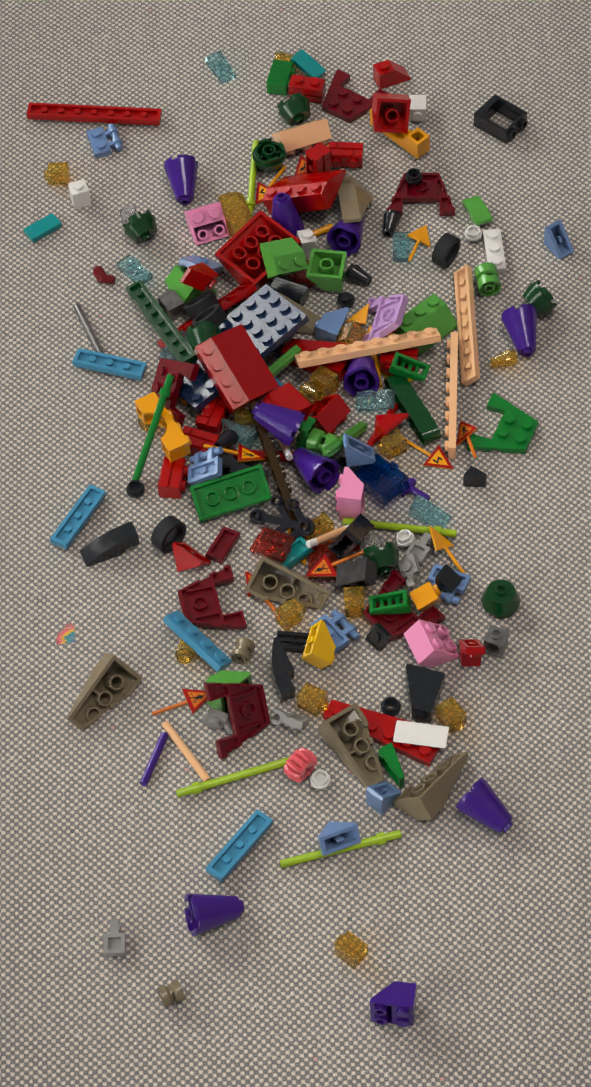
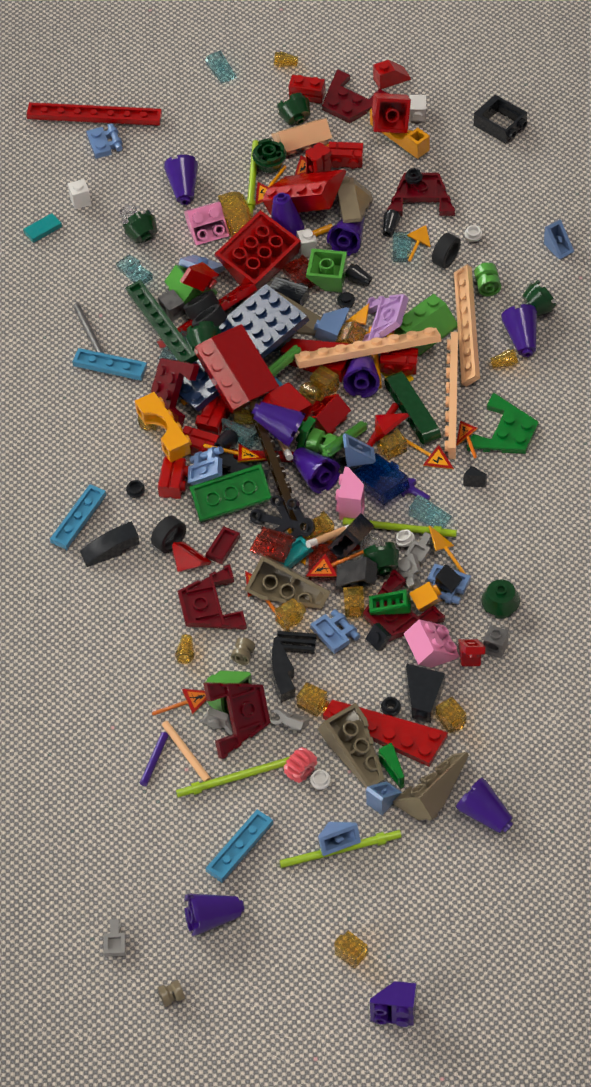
(57, 173): clear yellow brick -> none
(66, 635): clear tile -> none
(101, 276): dark red arm -> none
(105, 687): dark tan wedge -> none
(164, 394): green bar -> none
(197, 641): dark azure plate -> none
(280, 77): green brick -> none
(283, 257): bright green slope -> none
(307, 64): teal tile -> none
(319, 646): yellow slope -> none
(375, 401): clear light blue slope -> none
(405, 360): green slope -> none
(421, 734): white sticker -> none
(478, 211): bright green slope -> none
(494, 249): white plate -> none

